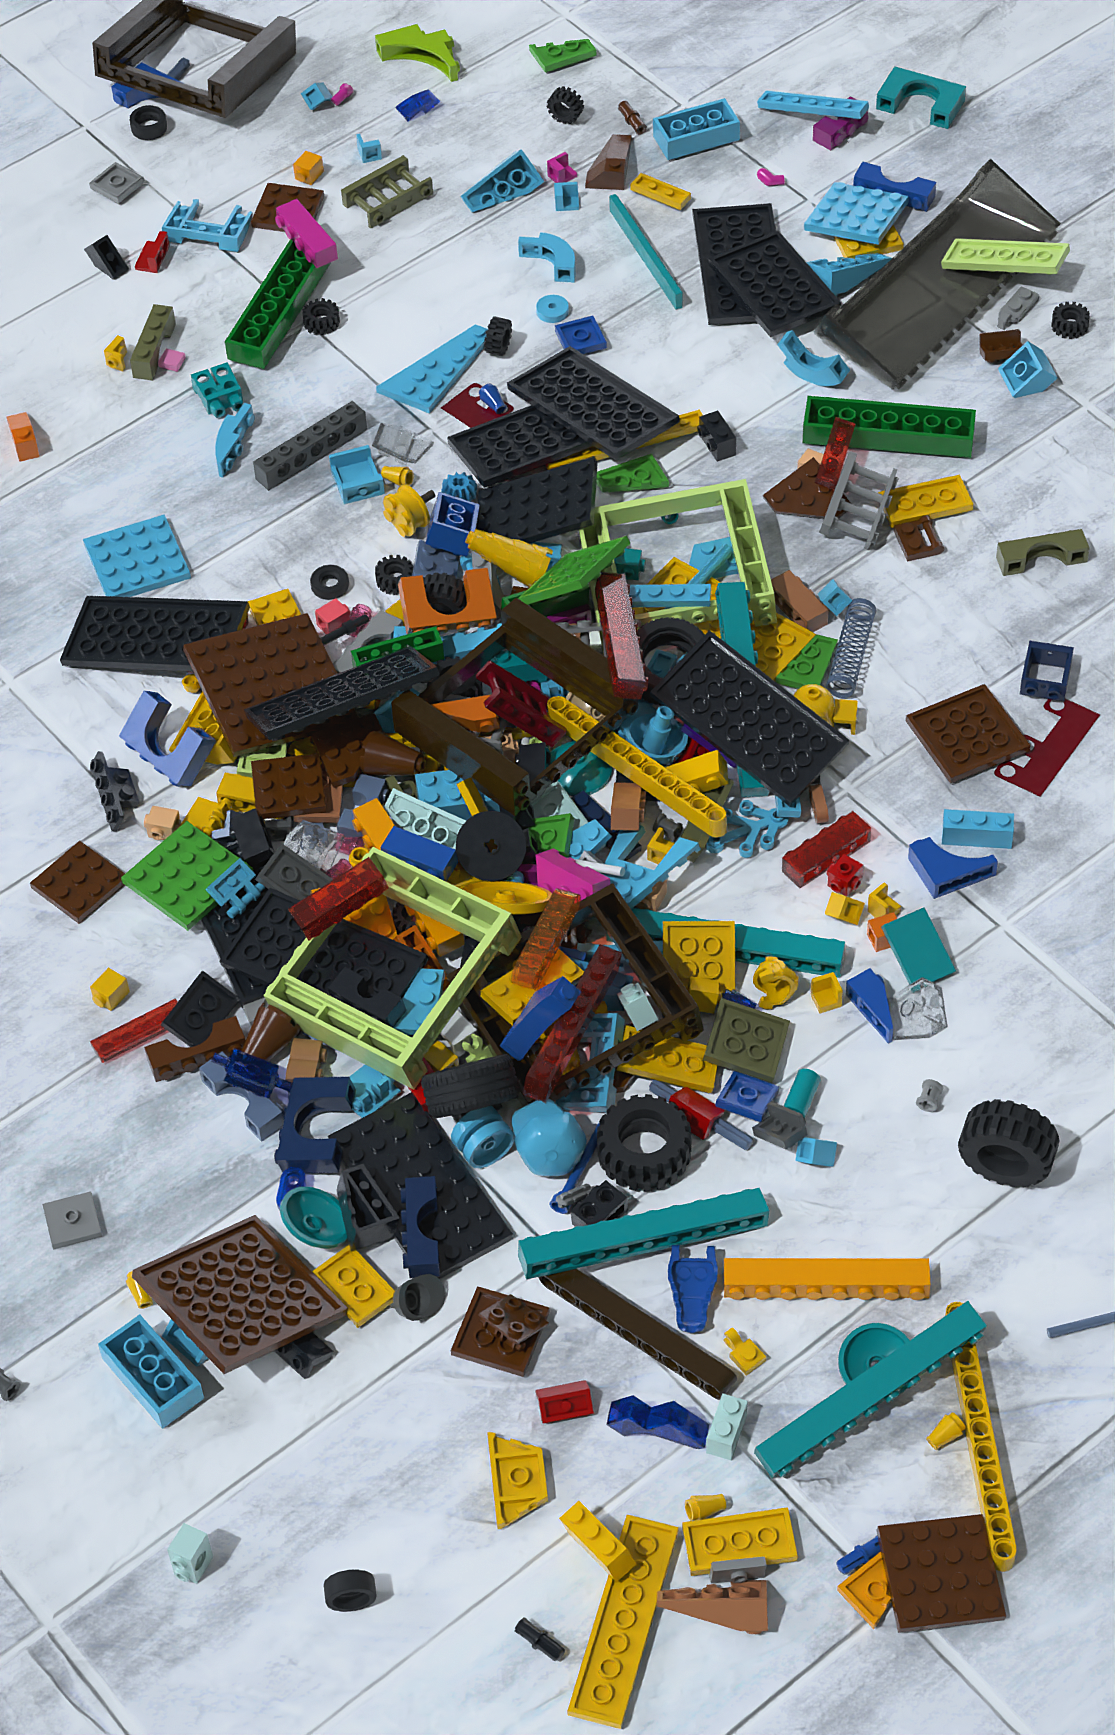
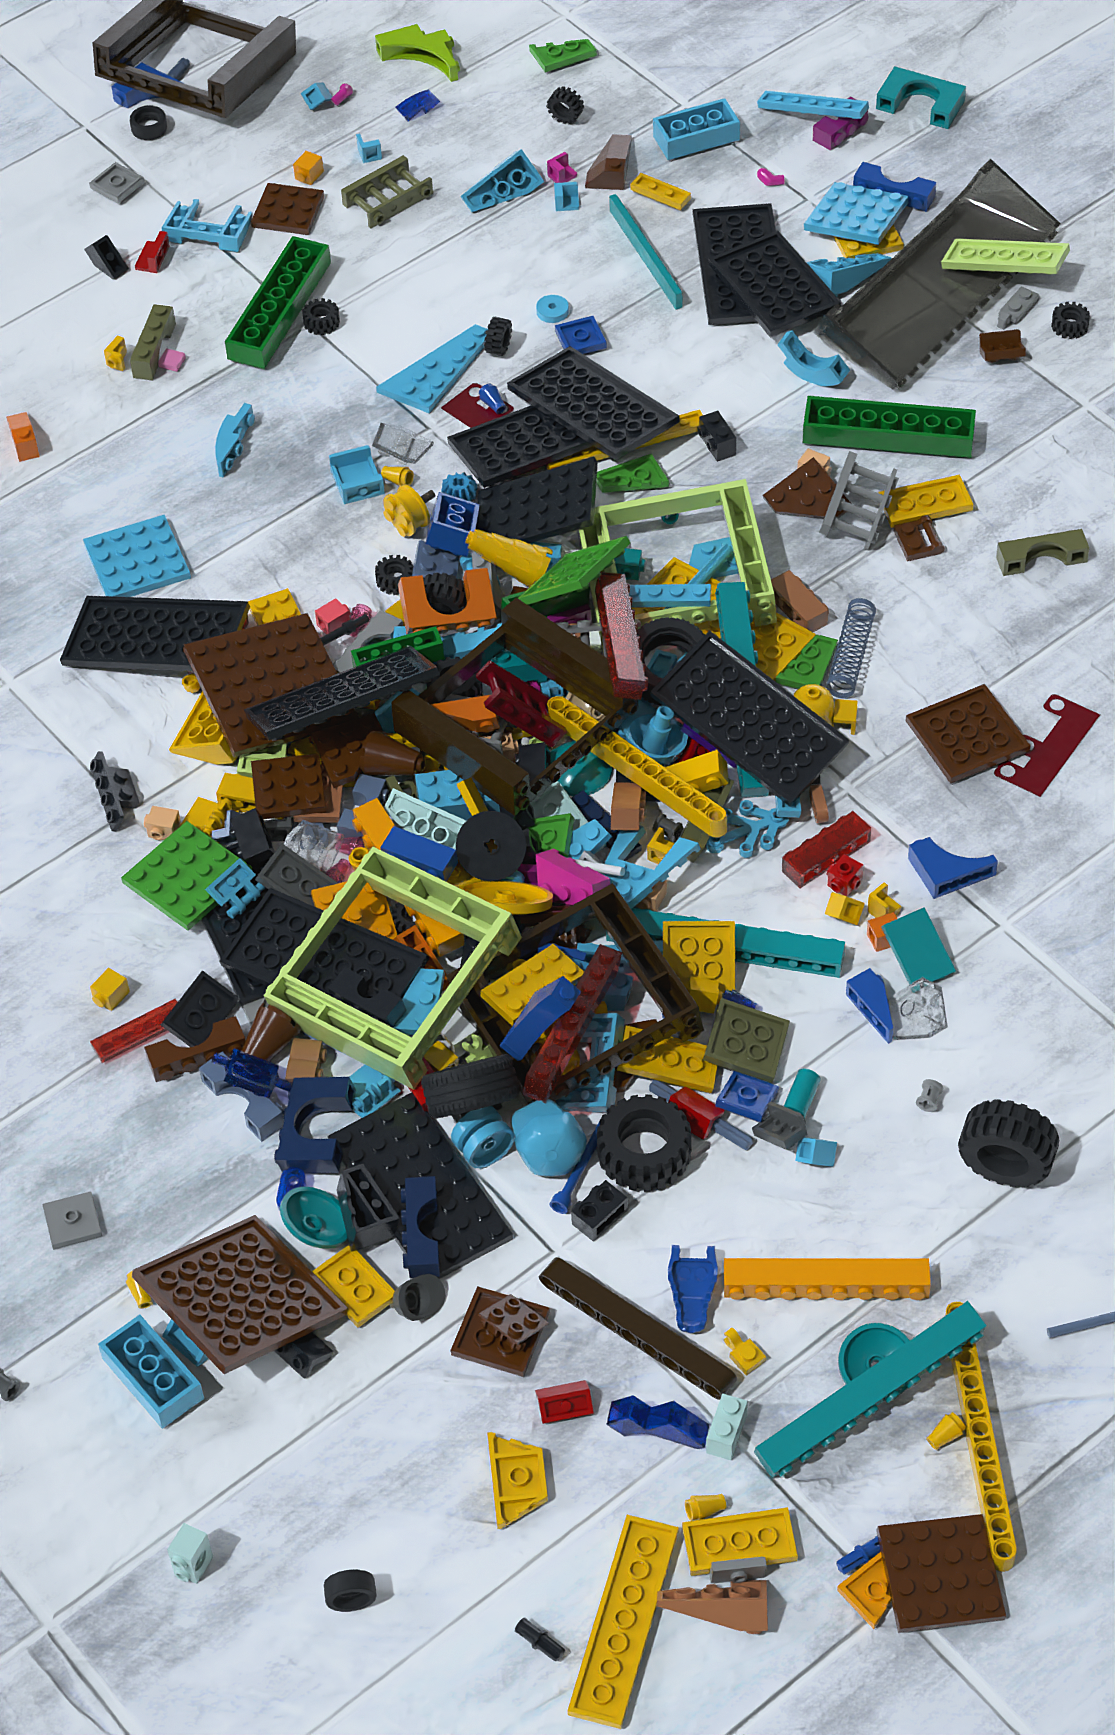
(78, 882): reddish brown plate -> none
(142, 735): arch -> none
(218, 391): teal hips -> none
(306, 233): dark pink brick -> none
(310, 445): dark grey brick -> none
(330, 592): black tyre -> none
(338, 898): clear red brick -> none
(546, 939): clear orange beam -> none
(551, 249): medium azure arch -> none
(573, 1195): light grey axle -> none
(597, 1541): yellow brick -> none
(632, 117): reddish brown pin -> none
(637, 1006): light aqua brick -> none
(642, 1233): teal brick -> none
(775, 981): yellow helmet -> none
(826, 992): yellow panel -> none
(834, 597): medium azure panel -> none
(835, 453): clear red plate -> none
(977, 829): medium azure brick -> none
(1027, 371): medium azure slope -> none
(1038, 653): dark blue window -> none

